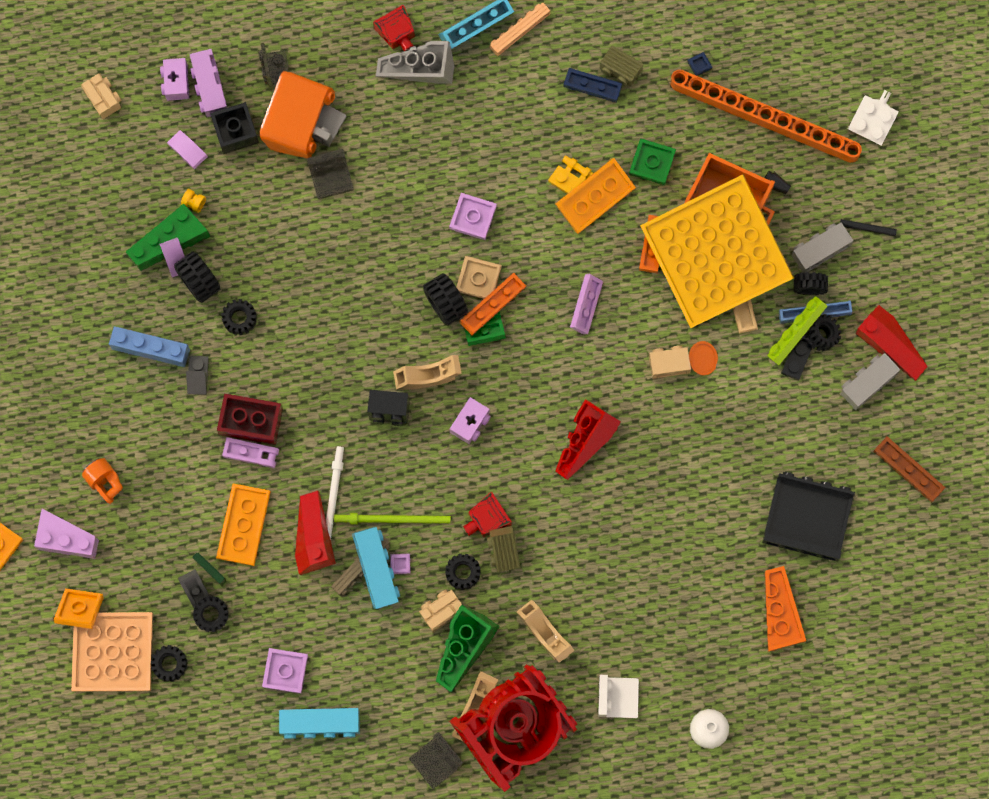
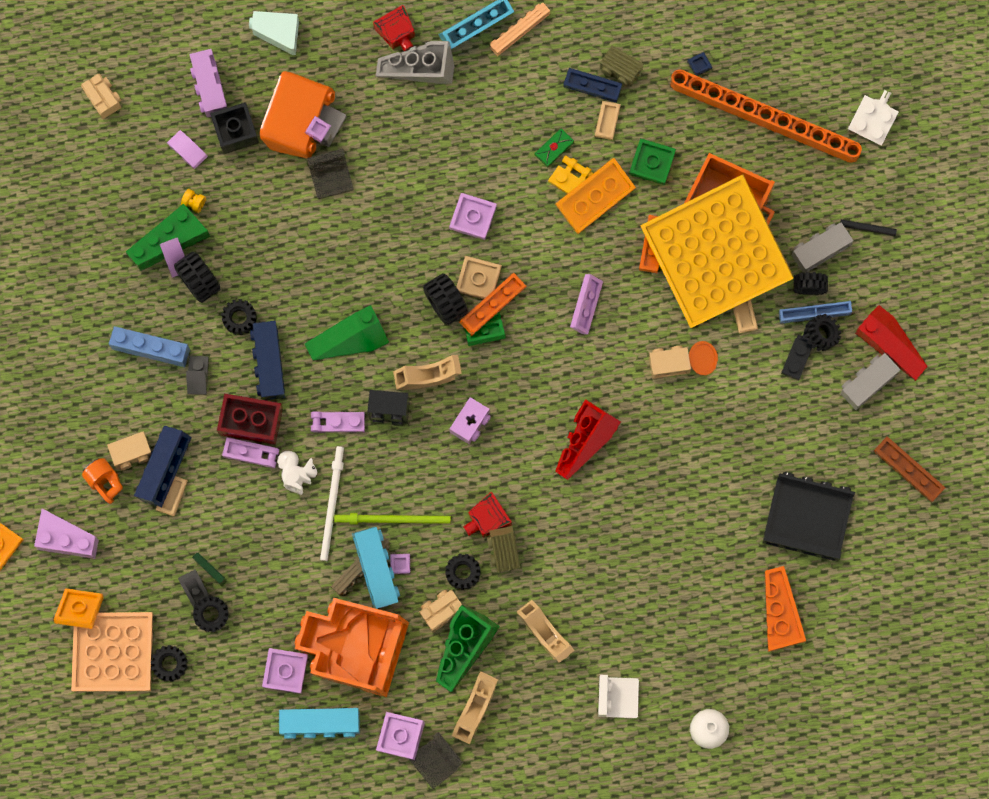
(130, 450): none -> tan brick
(162, 466): none -> dark blue brick
(173, 497): none -> tan tile
(180, 88): lavender brick -> none
(243, 524): light orange tile -> none
(268, 360): none -> dark blue brick
(272, 65): clear smoke bracket -> none
(276, 29): none -> light aqua slope
(292, 474): none -> white animal
(313, 538): red wedge -> none
(317, 129): none -> lavender tile
(338, 421): none -> lavender plate
(352, 335): none -> green wedge
(353, 645): none -> orange panel
(400, 735): none -> lavender plate
(499, 711): red brick -> none
(554, 147): none -> green tile
(607, 120): none -> tan tile
(780, 184): black cone -> none
(797, 330): lime plate -> none

